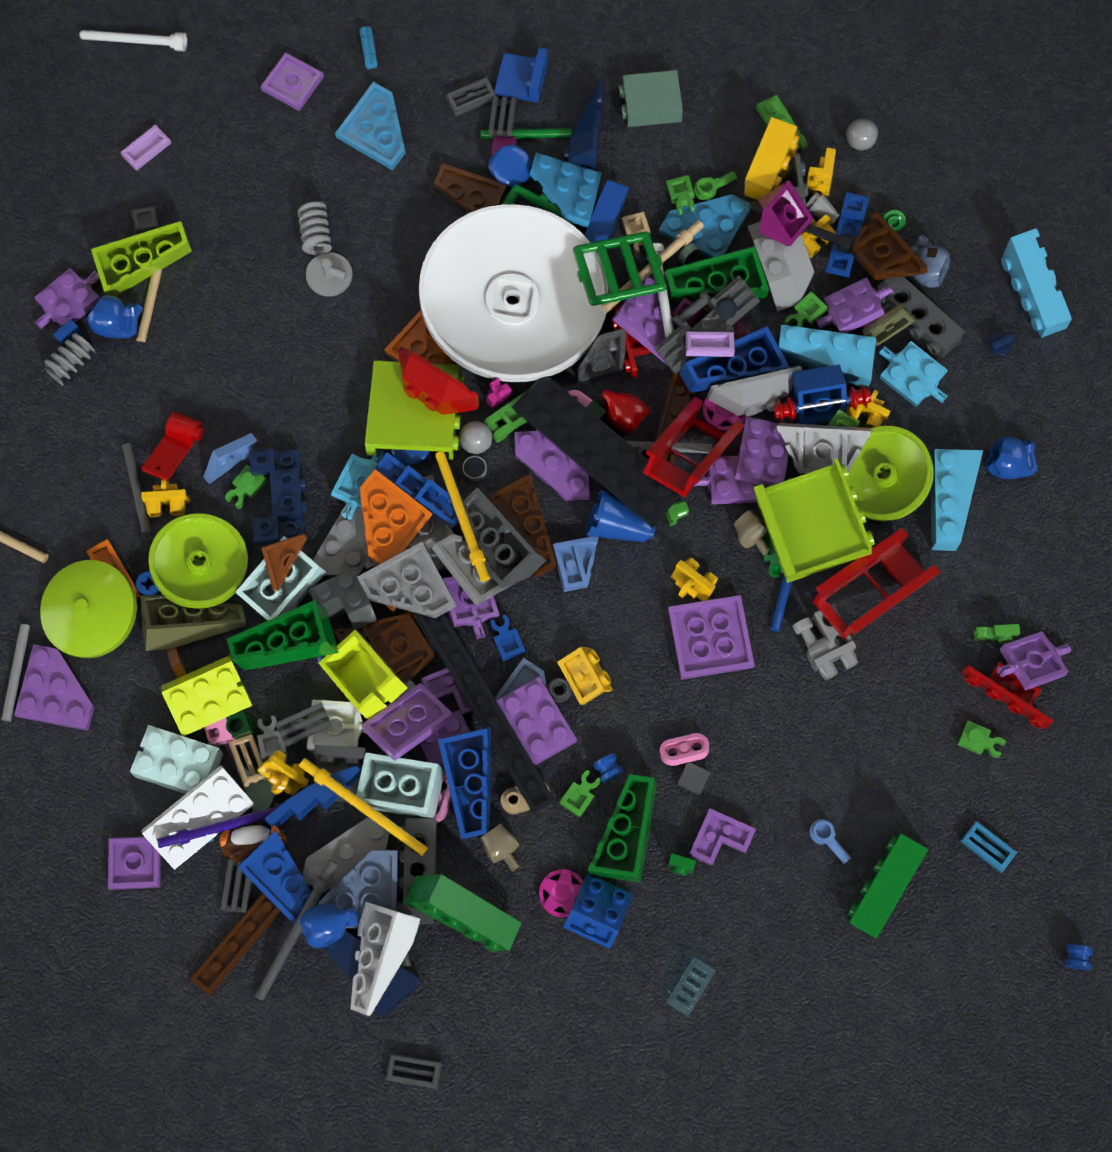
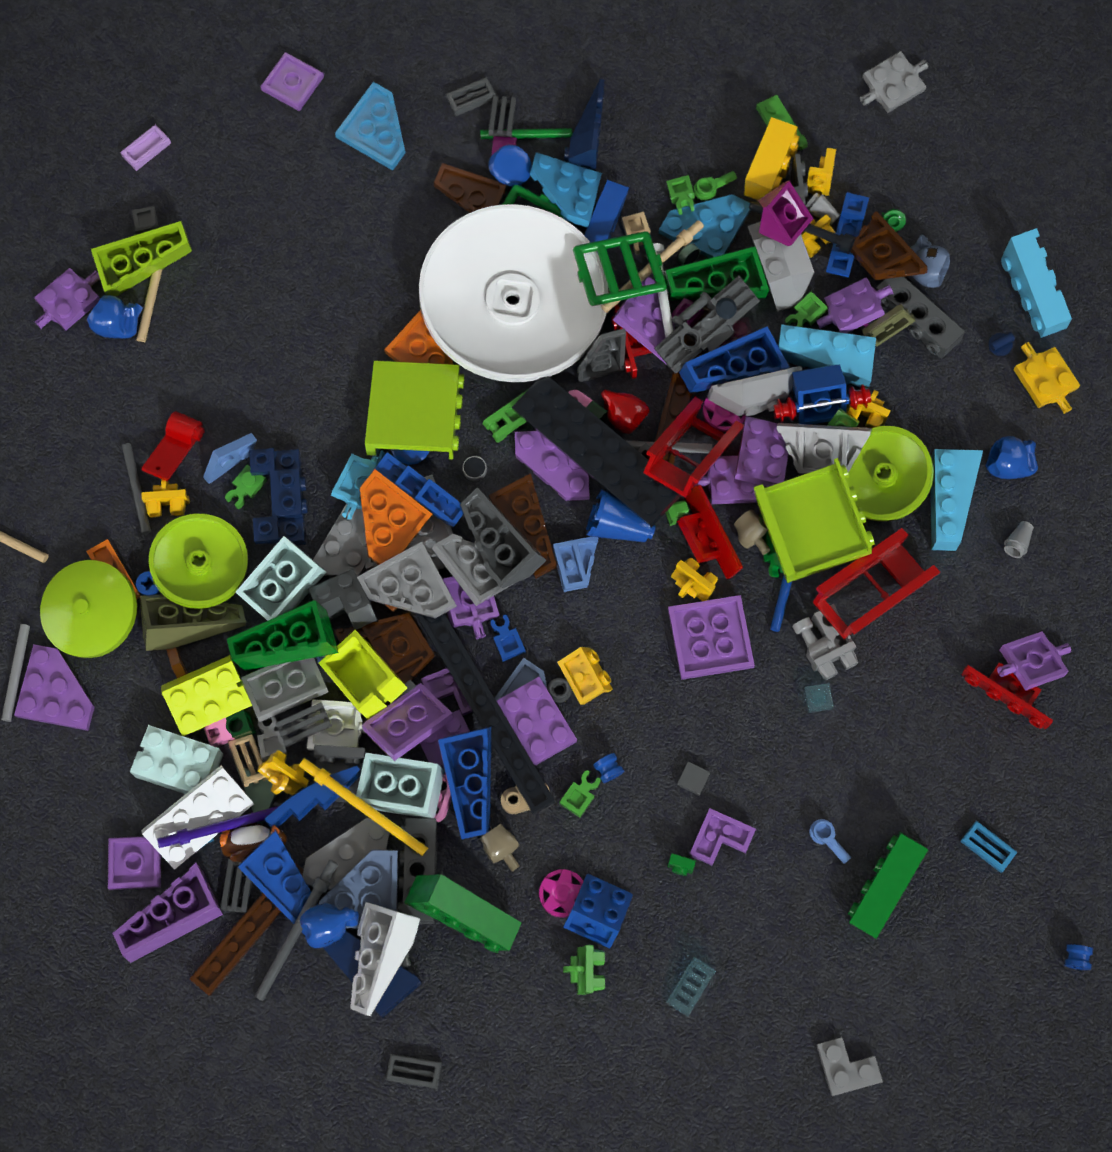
(65, 331): blue plate -> none
(68, 358): light grey piece -> none
(169, 916): none -> medium lavender wedge
(177, 41): white piece -> none
(281, 557): dark orange tile -> none
(283, 687): none -> light grey plate
(314, 228): light grey piece -> none
(329, 274): light grey shield -> none
(368, 47): dark azure axle -> none
(433, 386): red wedge -> none
(475, 437): light grey piece -> none
(476, 555): yellow bar -> none
(497, 393): dark pink plate -> none
(522, 76): blue bracket -> none
(582, 970): none -> bright green hips
(627, 833): green wedge -> none
(651, 98): sand green brick -> none
(683, 747): bright pink plate -> none
(707, 535): none -> red bracket
(710, 344): lavender tile -> none
(818, 698): none -> clear light blue plate
(842, 1074): none -> light grey plate
(861, 134): light grey piece -> none
(894, 82): none -> light grey plate
(913, 374): medium azure plate -> none
(977, 739): bright green plate -> none
(1001, 633): bright green plate -> none
(1018, 542): none -> light grey cone
(1046, 377): none -> yellow plate

